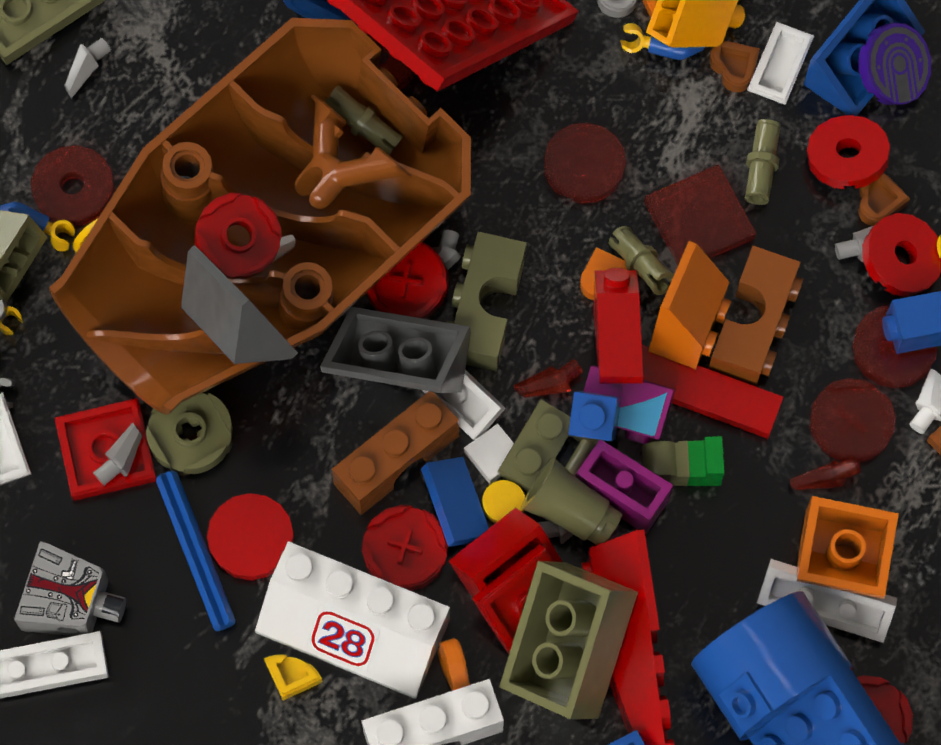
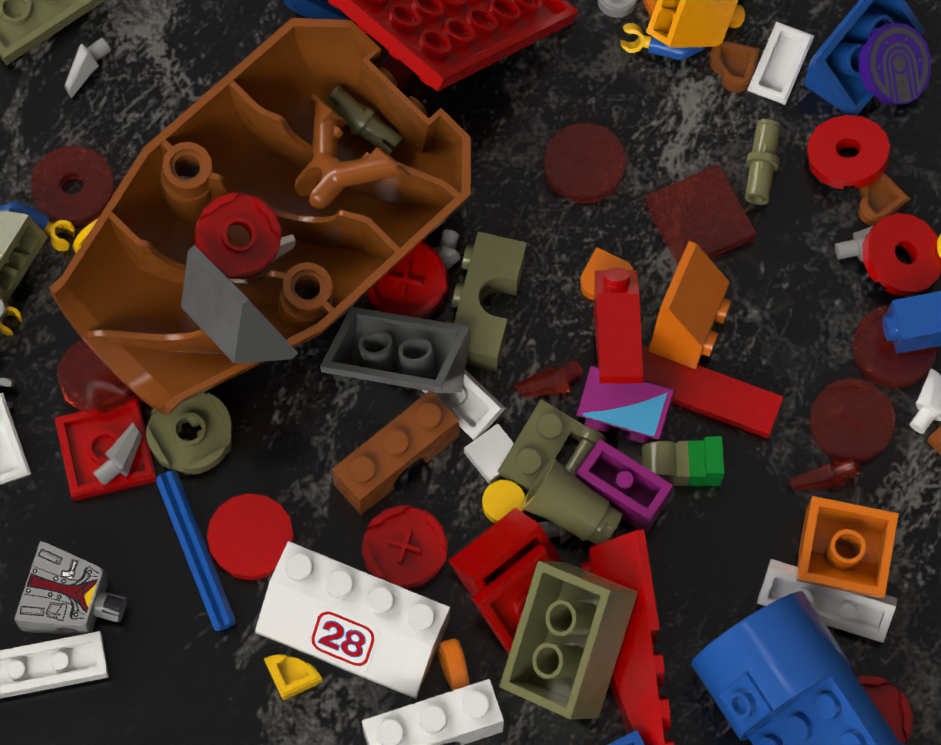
(89, 382): none -> clear red tile
(455, 500): blue tile -> none
(594, 415): blue brick -> none
(641, 258): olive pin -> none
(745, 348): dark orange arch -> none

